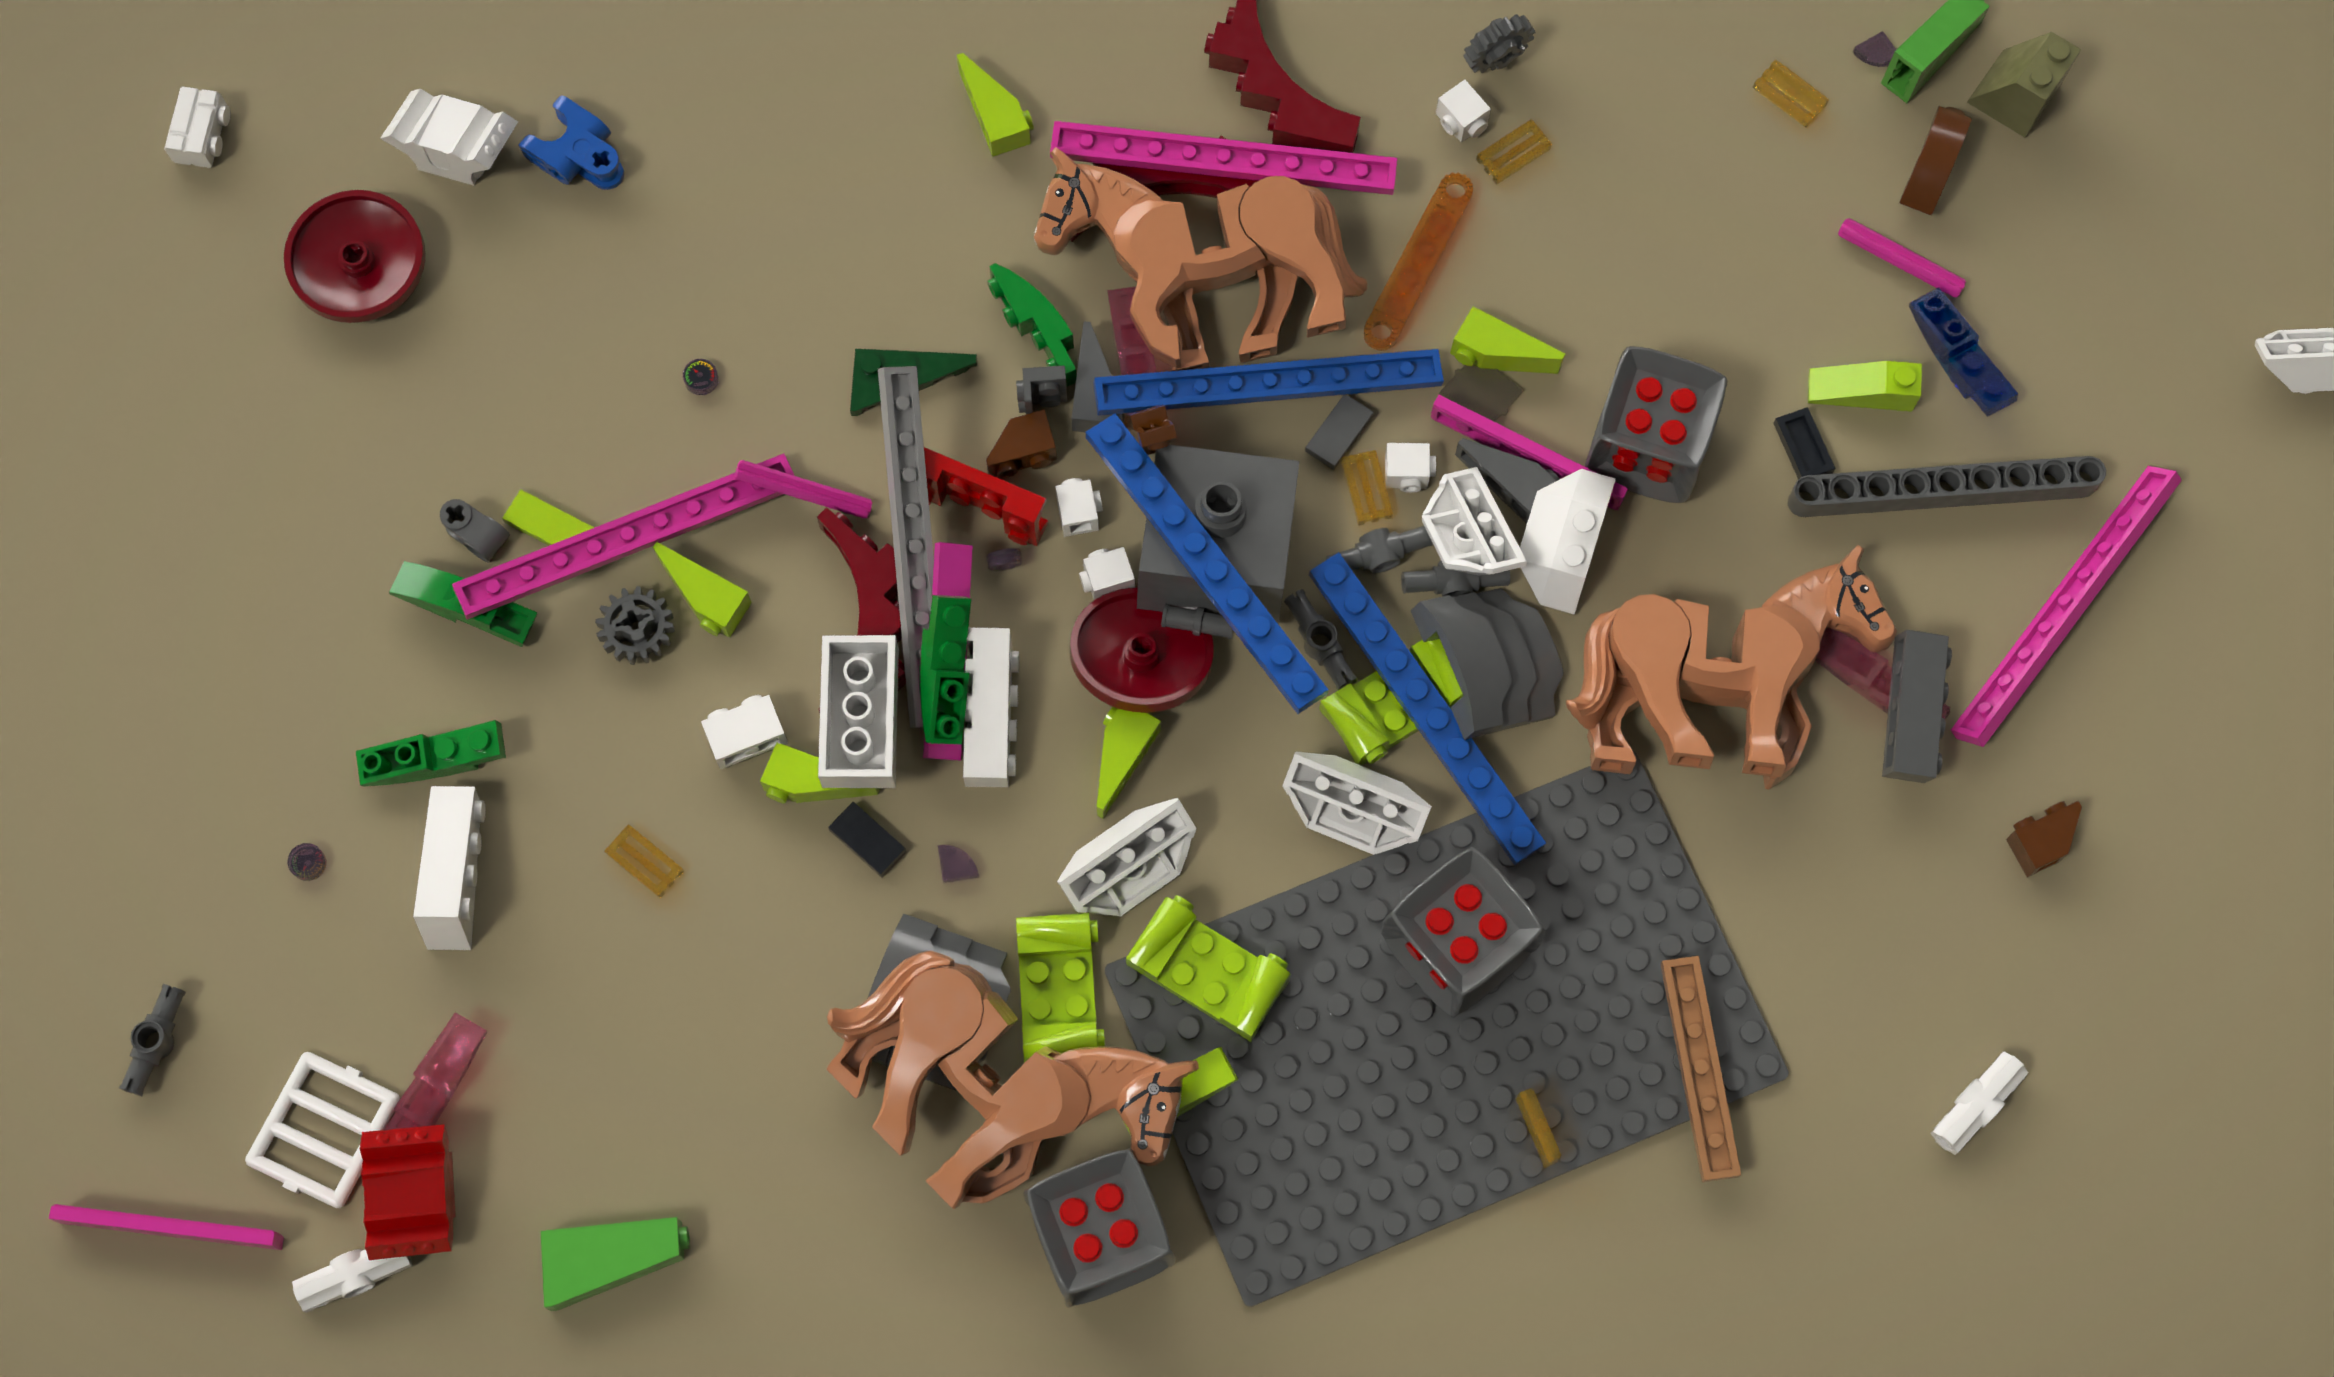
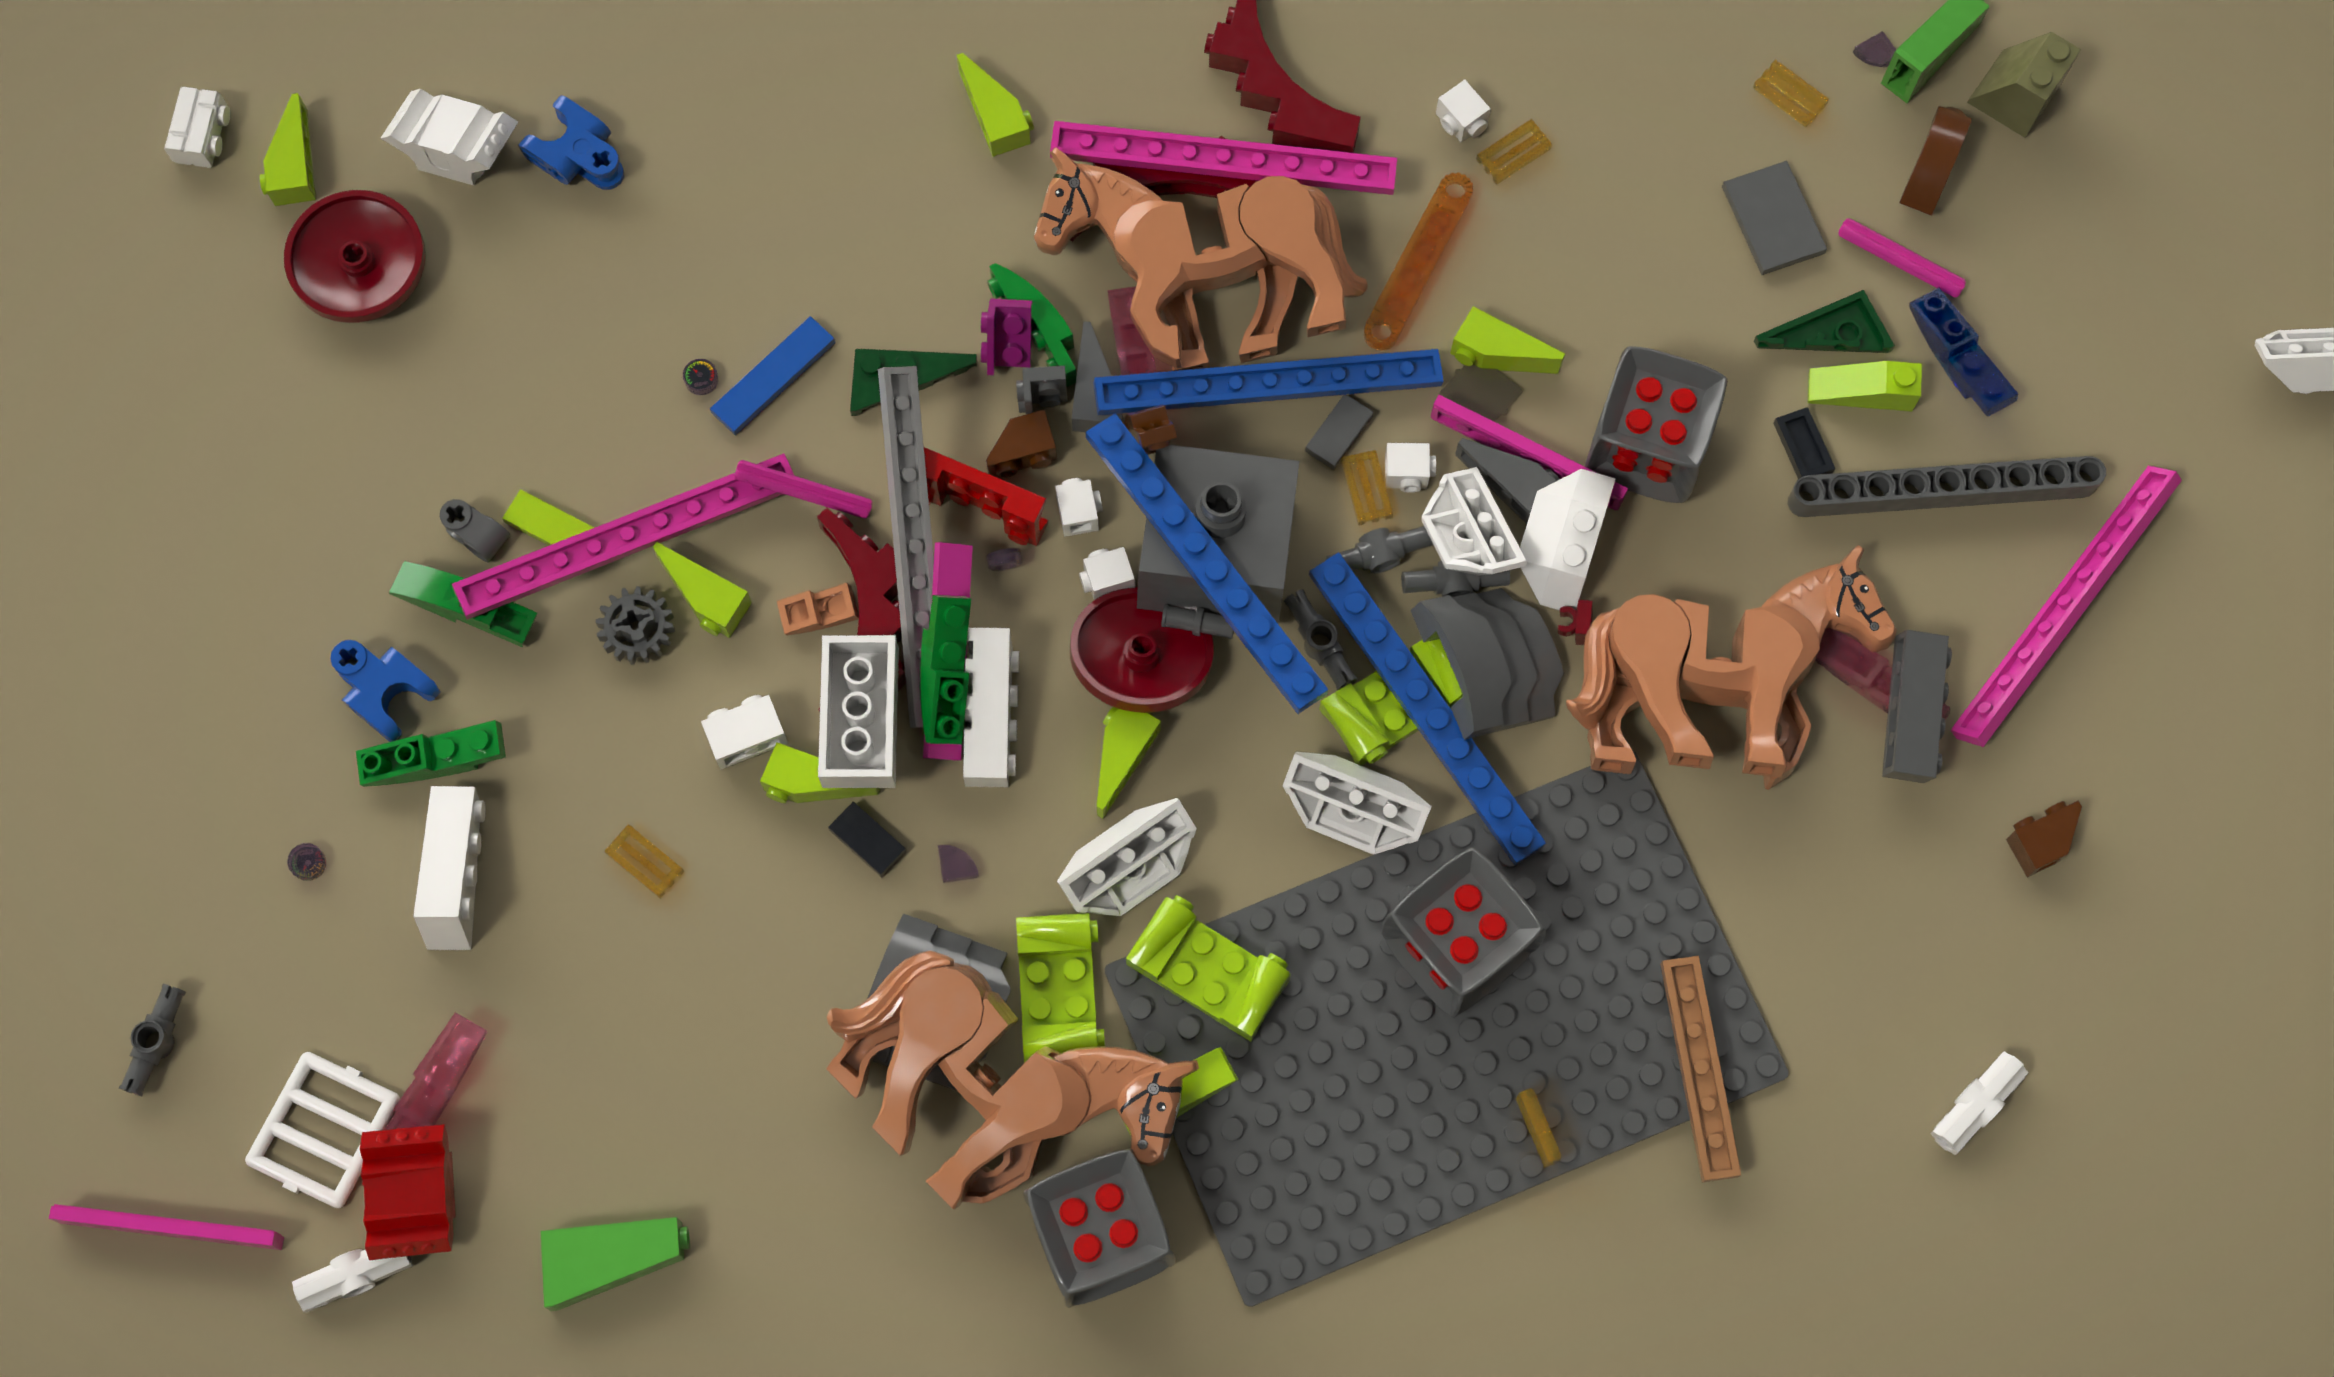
(289, 158): none -> lime slope
(377, 682): none -> blue piece
(772, 375): none -> blue tile
(818, 610): none -> nougat slope
(1008, 334): none -> magenta bracket
(1499, 43): dark grey gear -> none
(1581, 620): none -> dark red tile
(1774, 217): none -> dark grey tile
(1840, 326): none -> dark green wing

